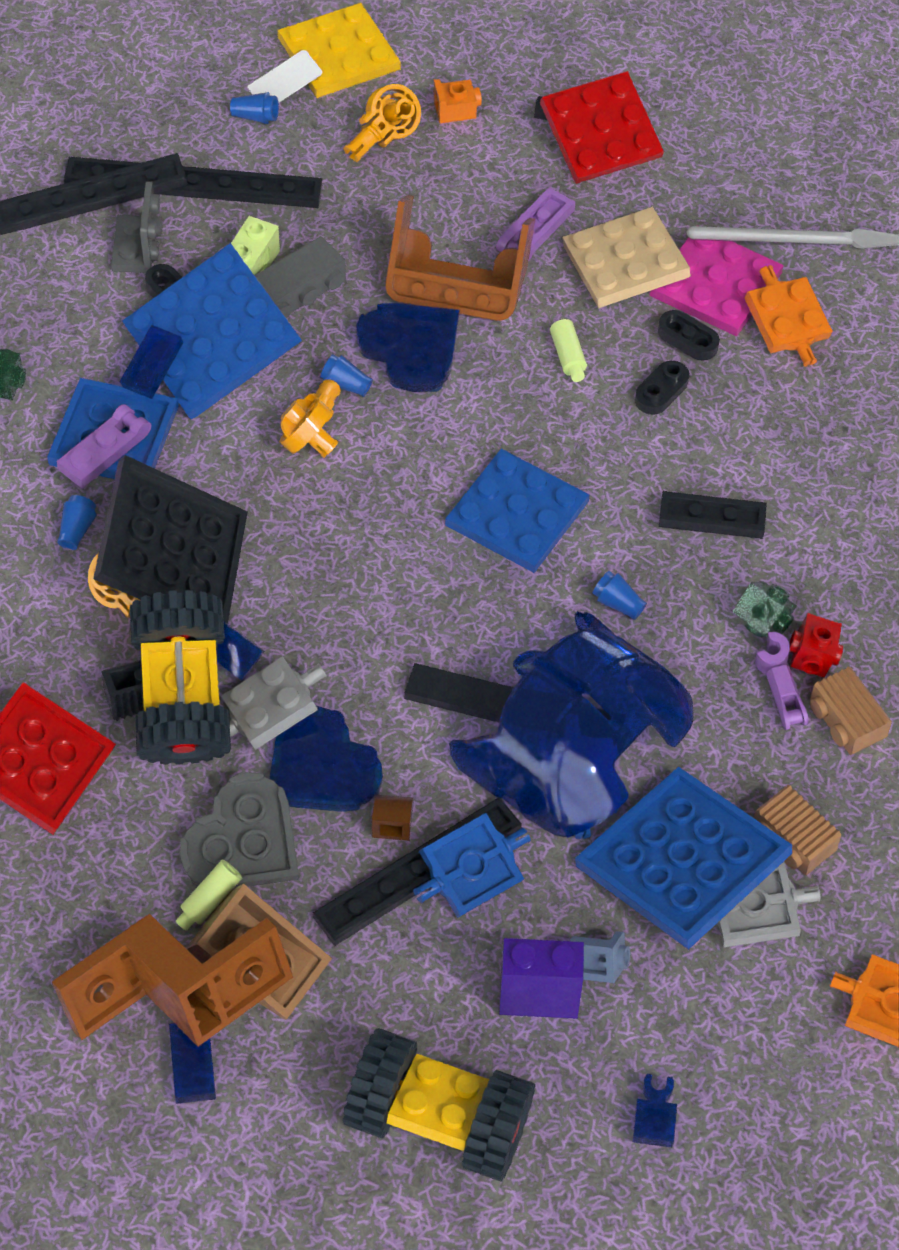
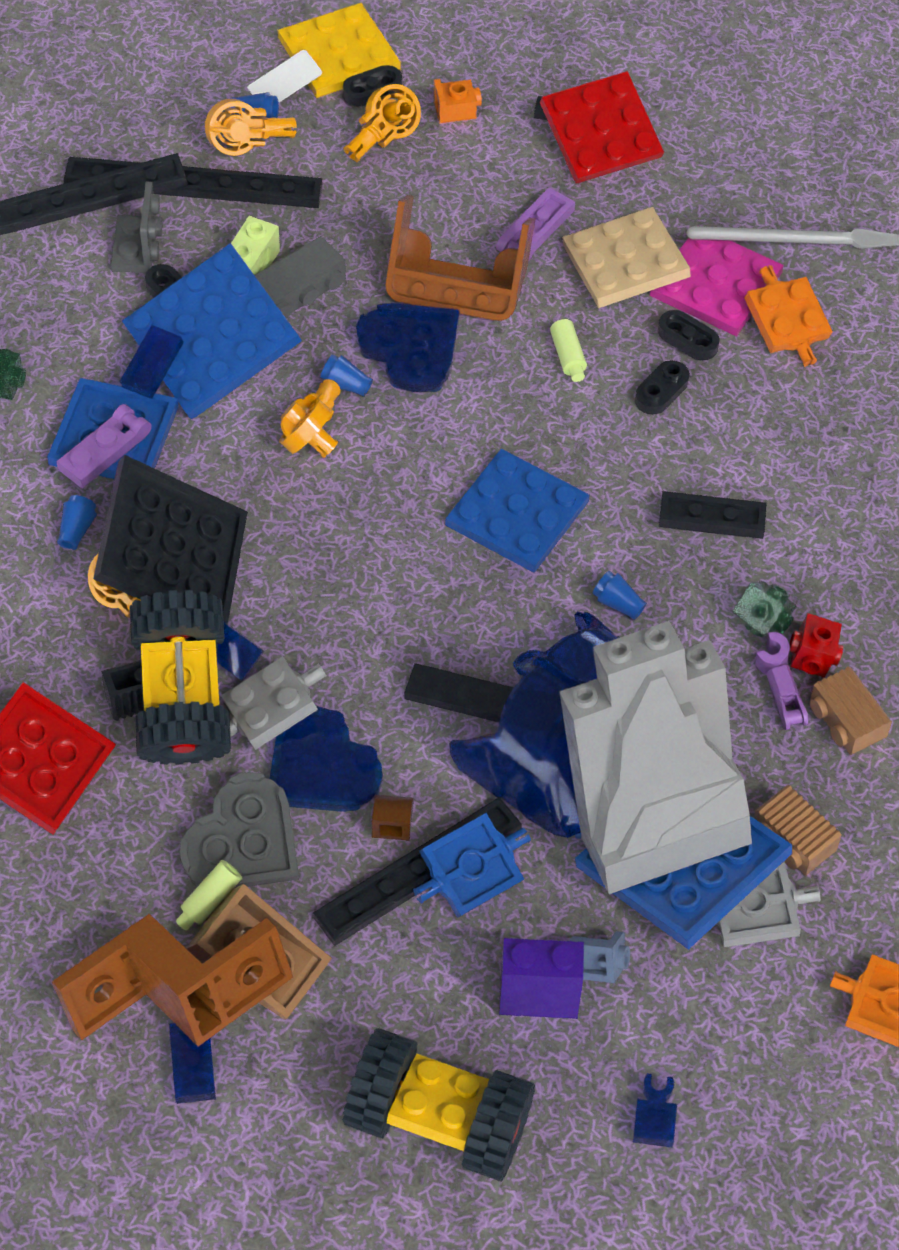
(241, 128): none -> light orange pin
(360, 87): none -> black plate
(654, 758): none -> light grey panel

